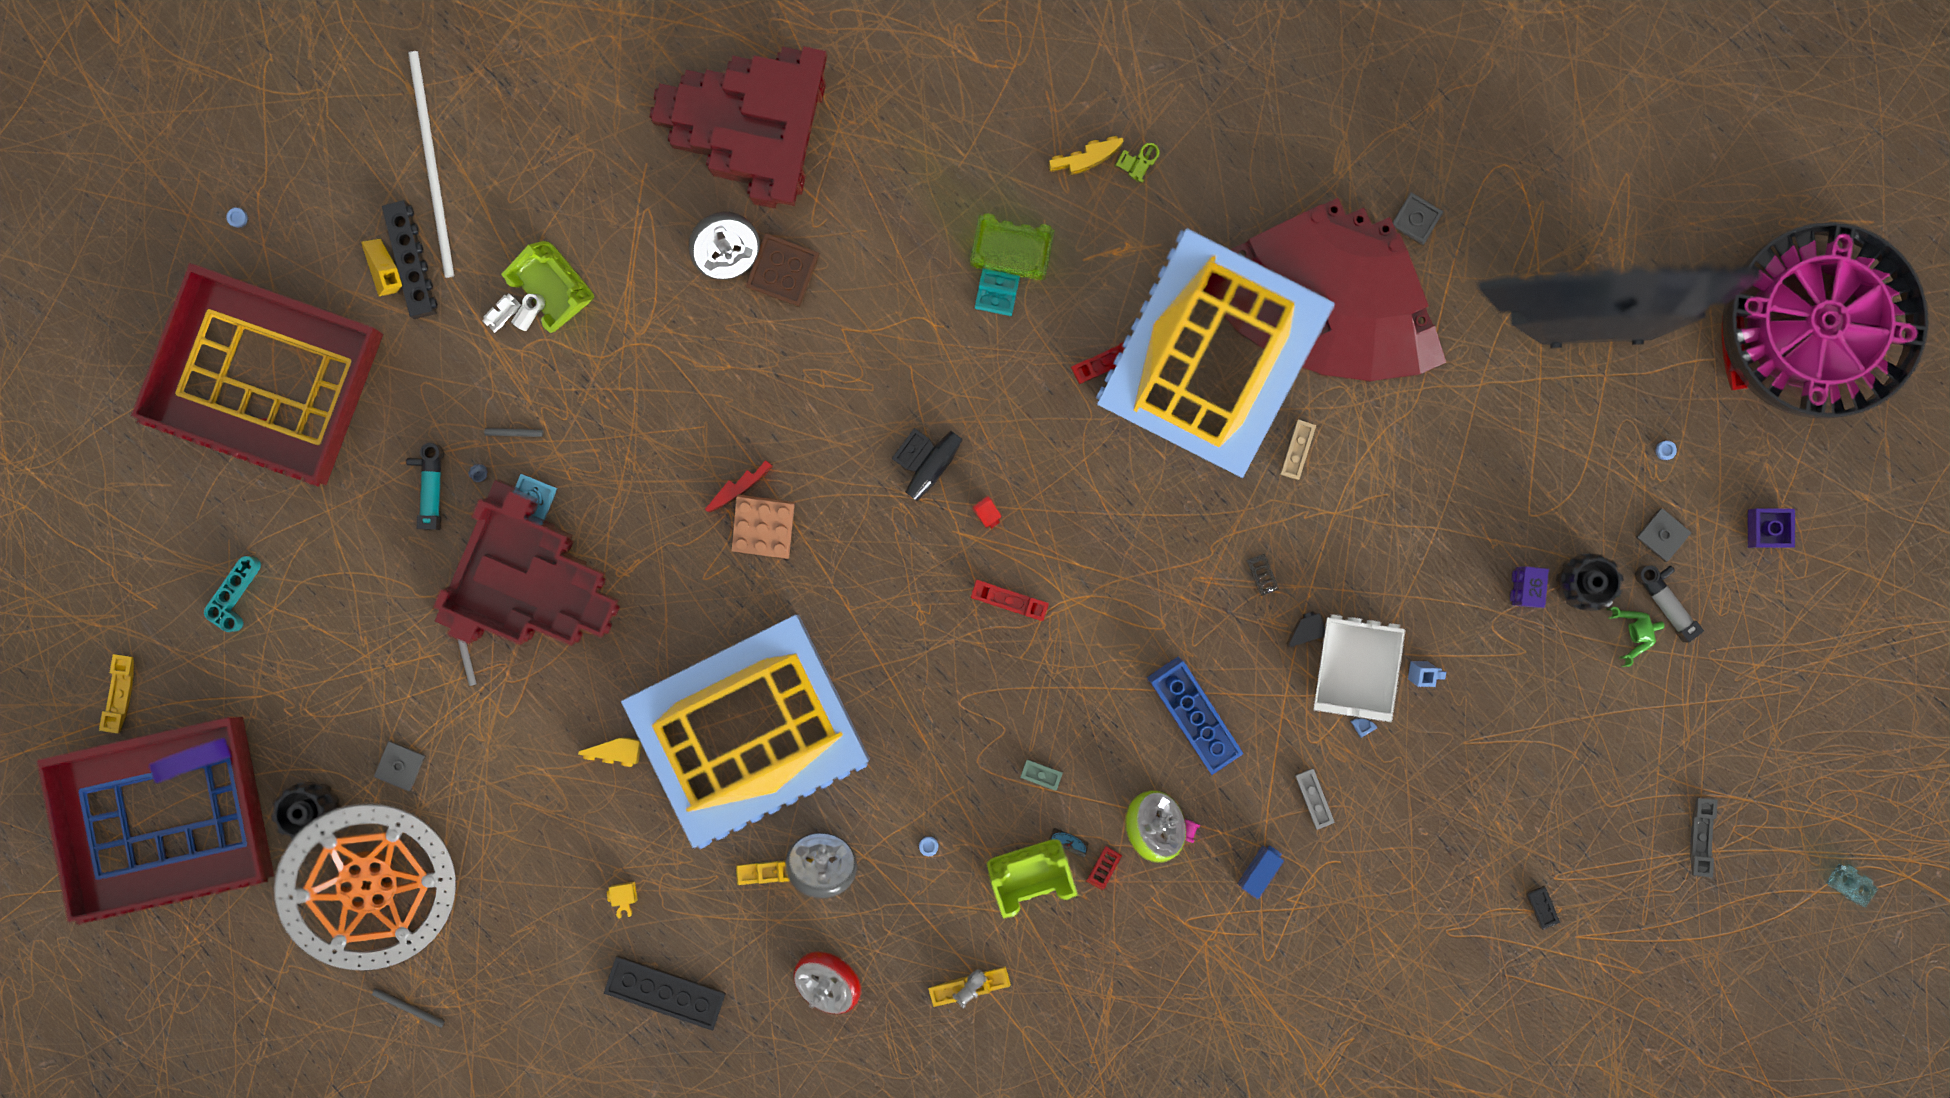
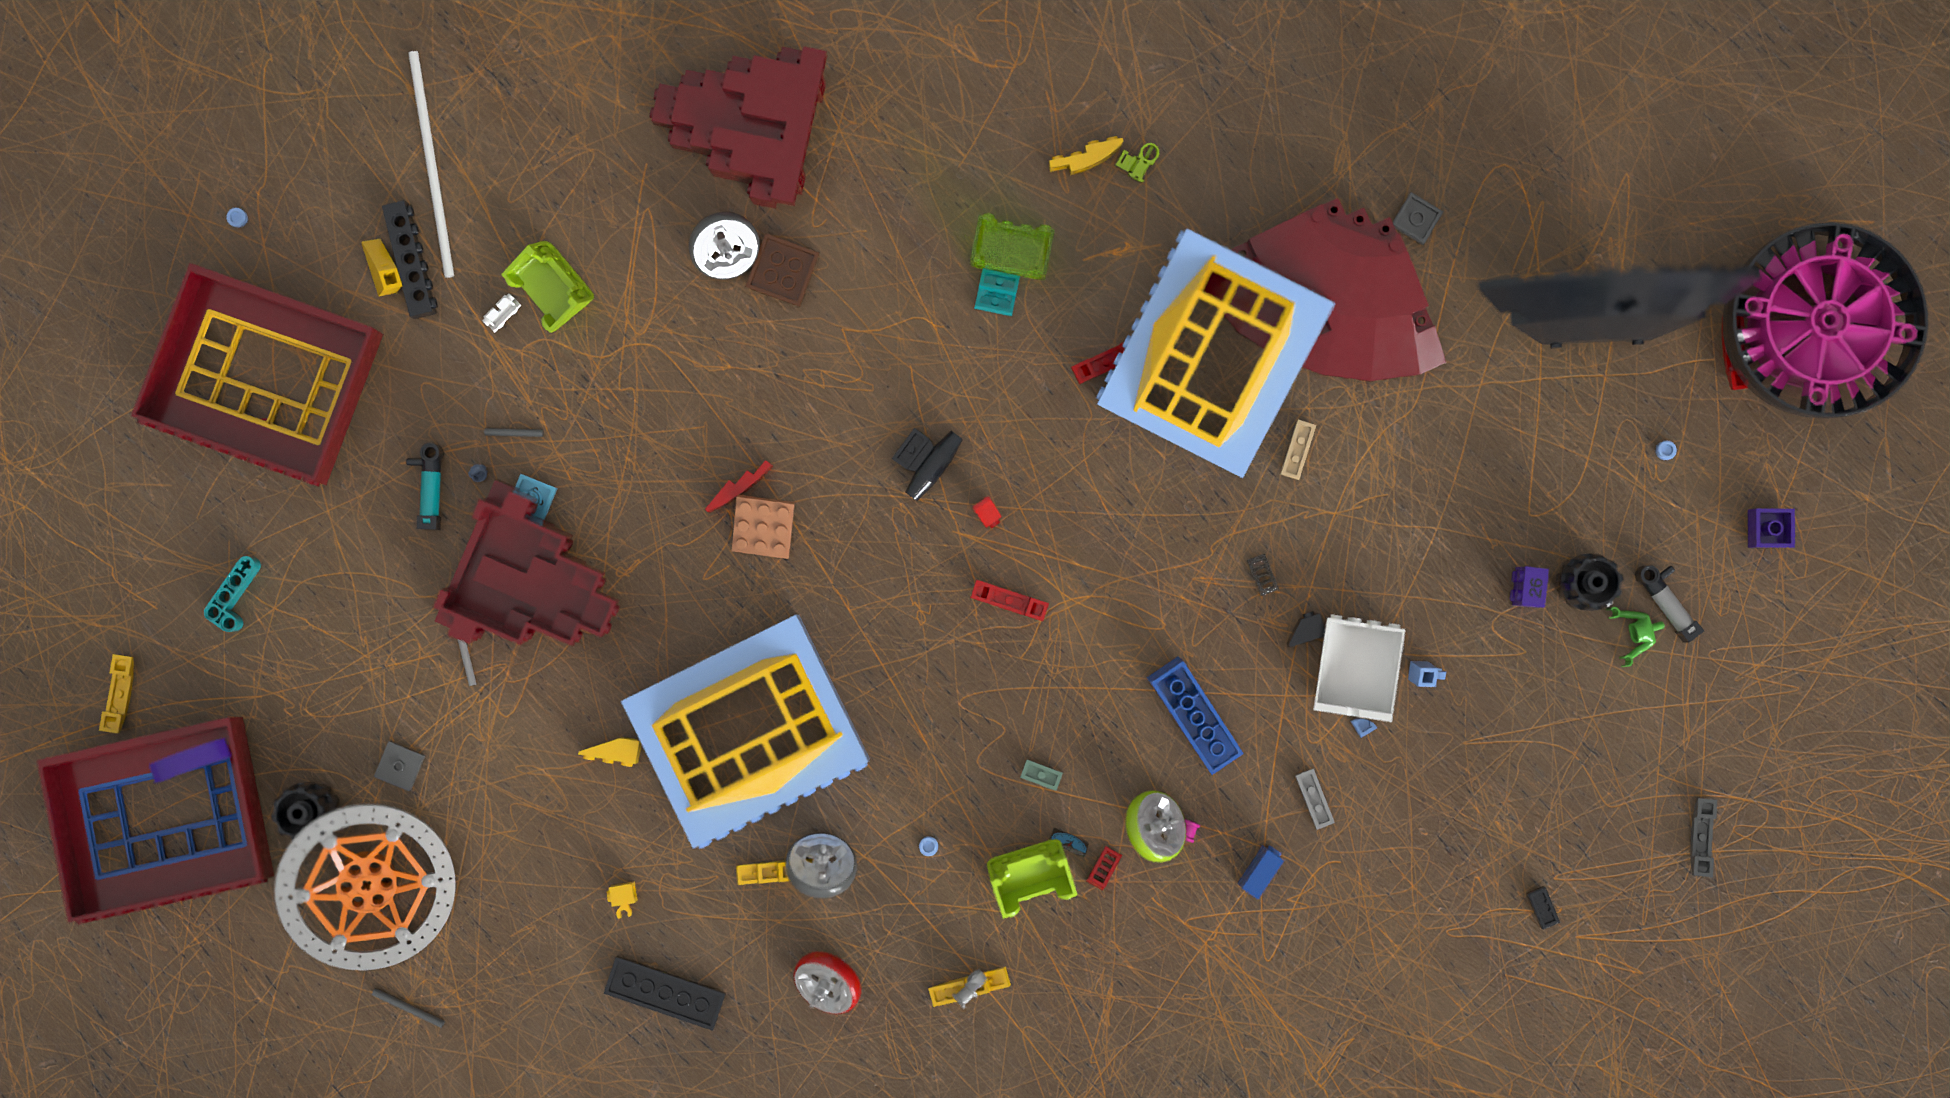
(527, 313): white piece -> none
(1663, 535): dark grey plate -> none
(1851, 887): clear light blue brick -> none

